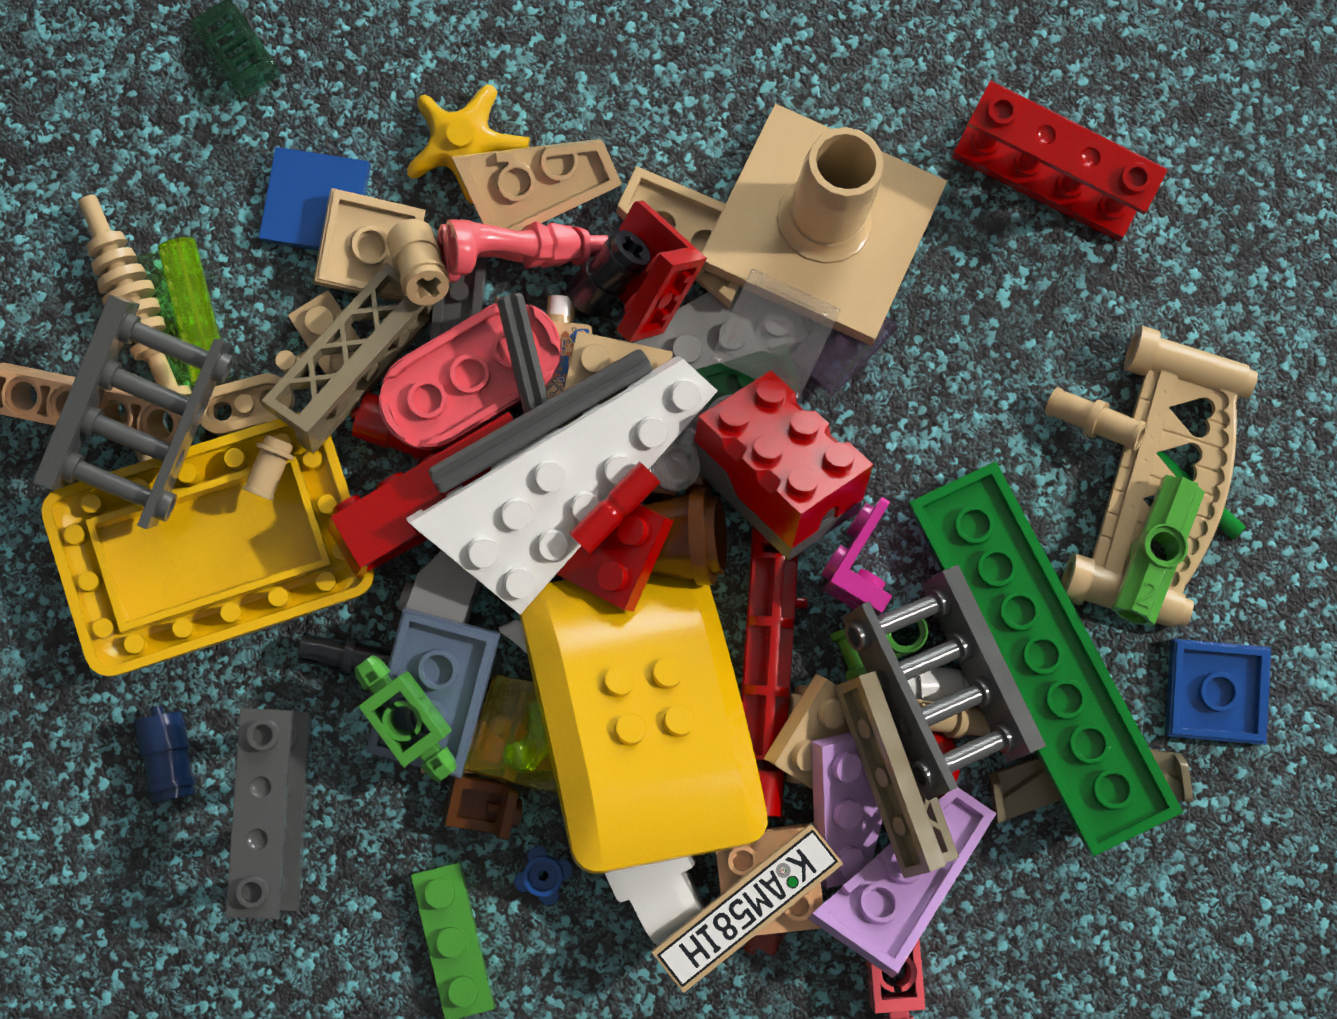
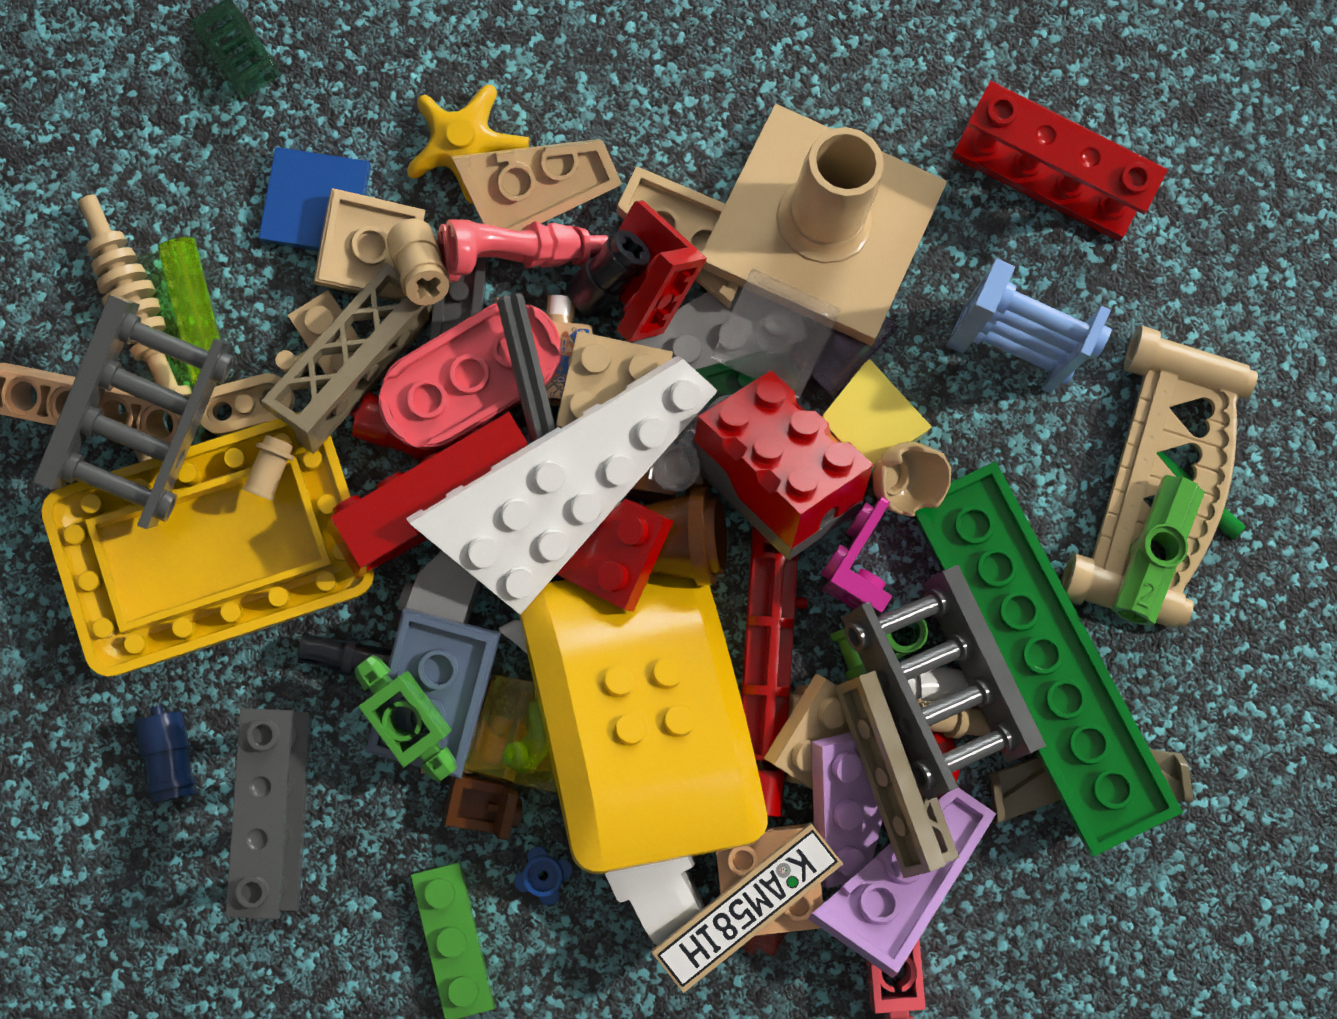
(539, 421): dark grey axle -> none
(620, 502): red piece -> none
(874, 414): none -> light yellow torso
(911, 477): none -> tan hair
(1028, 327): none -> light blue fence
(1096, 418): tan pin -> none
(1218, 691): blue tile -> none

